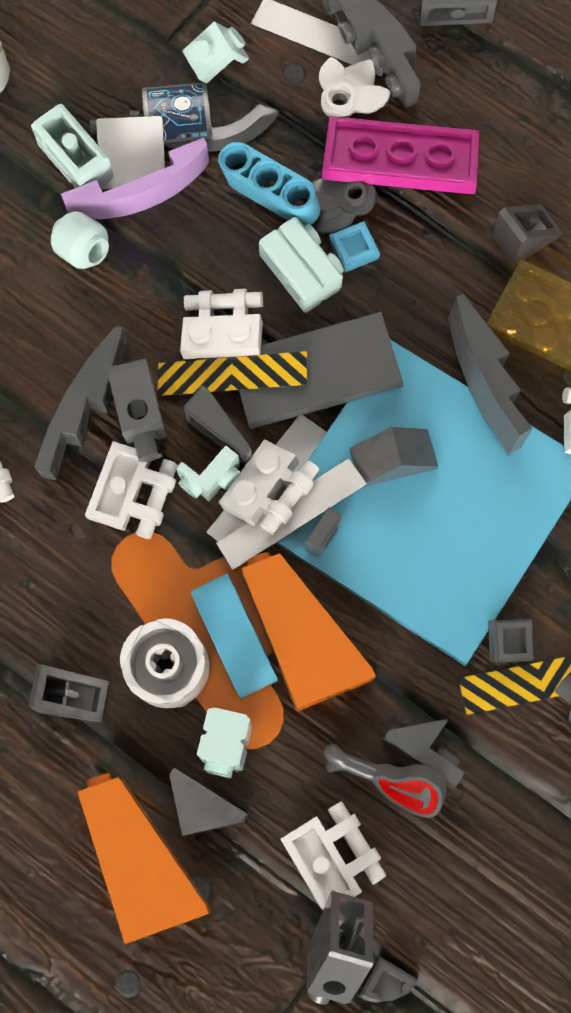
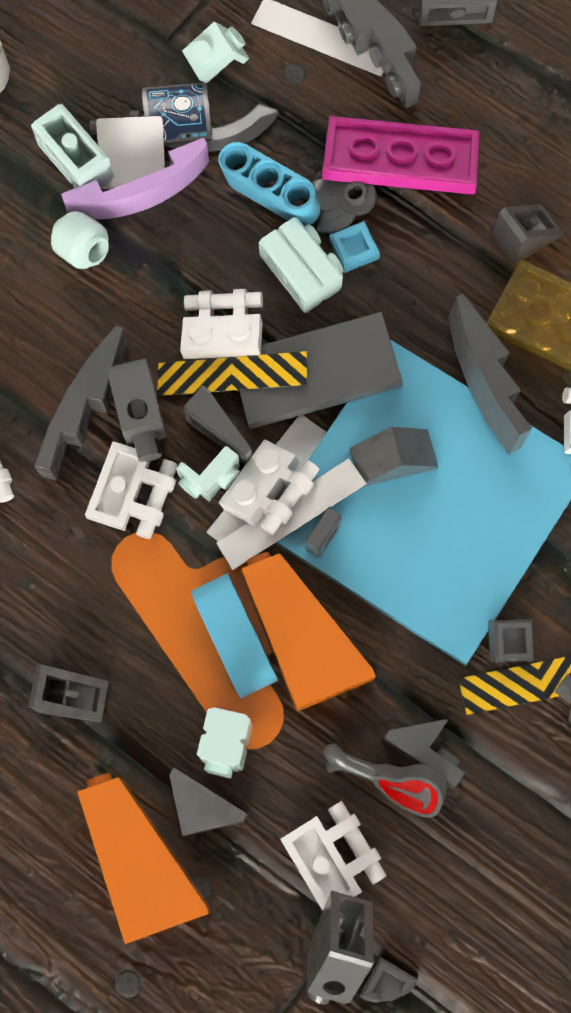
(159, 641): white brick -> none
(351, 85): white plate -> none

